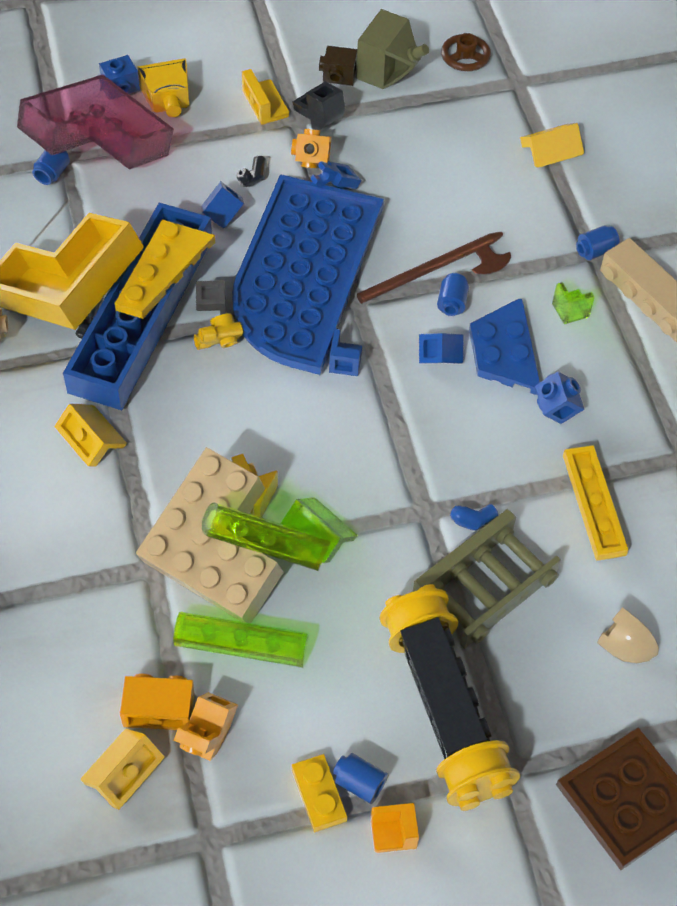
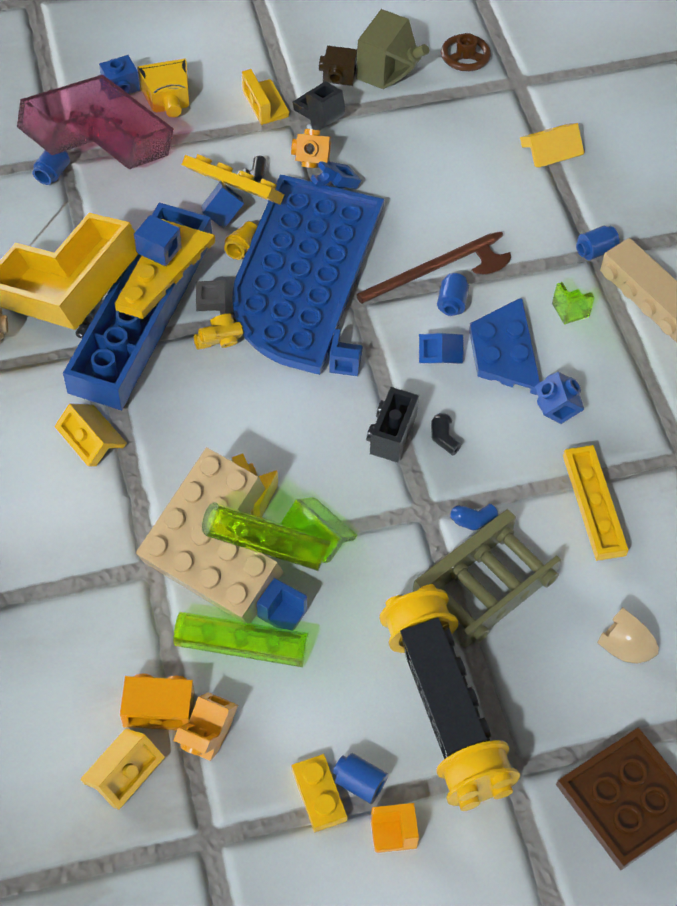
(157, 240): none -> blue panel
(240, 240): none -> yellow cone
(242, 181): none -> yellow plate
(282, 605): none -> blue panel
(393, 424): none -> black brick
(441, 433): none -> black arm

